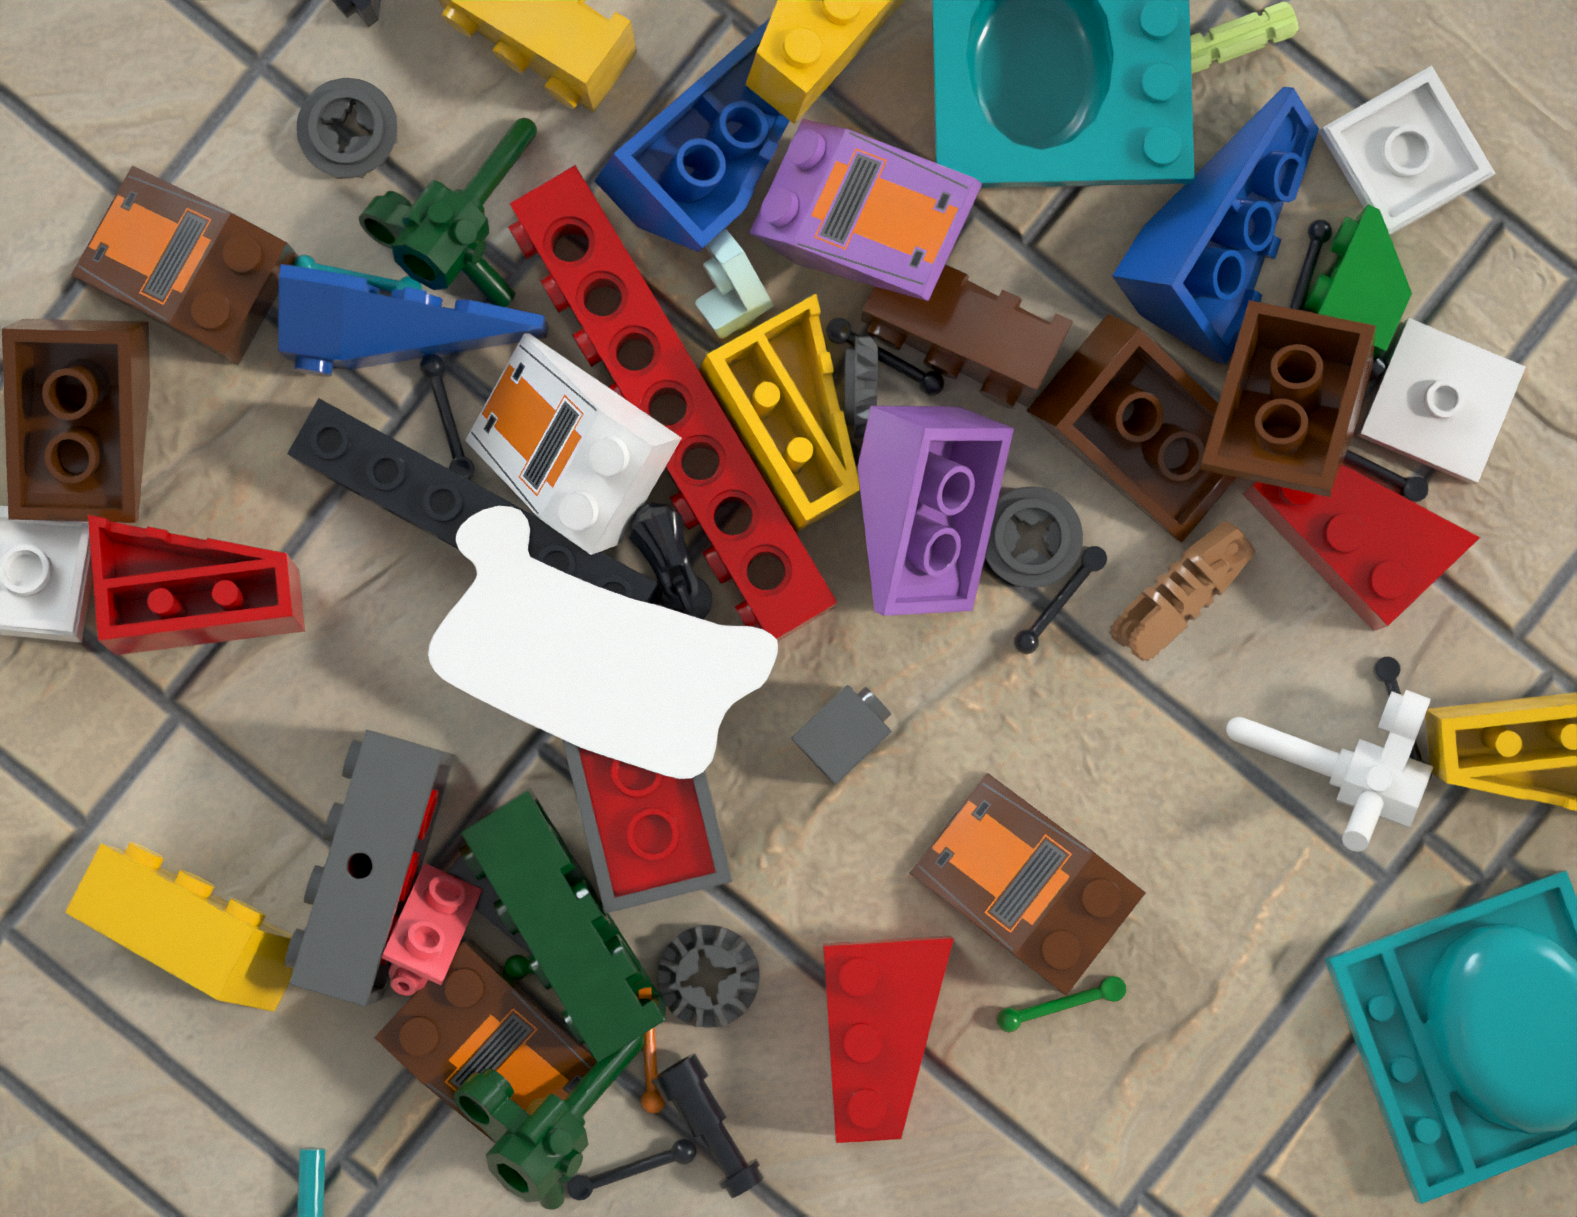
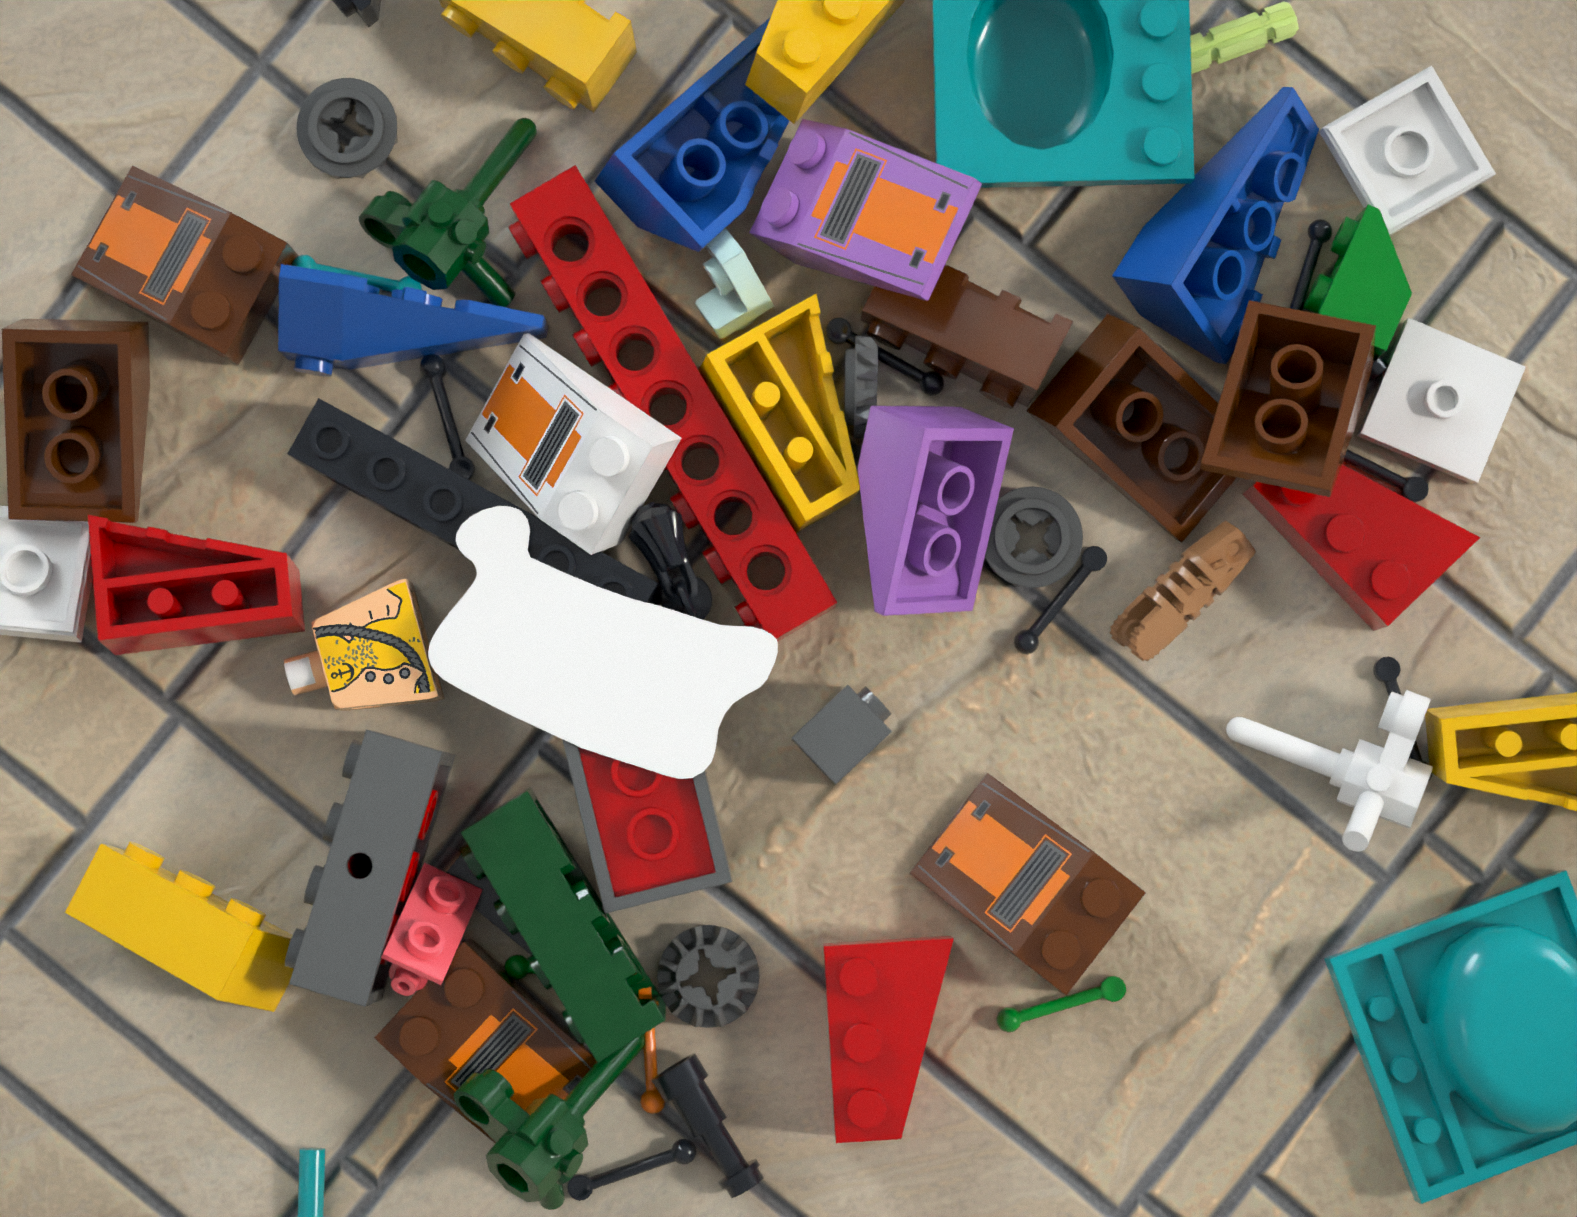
(370, 653): none -> torso

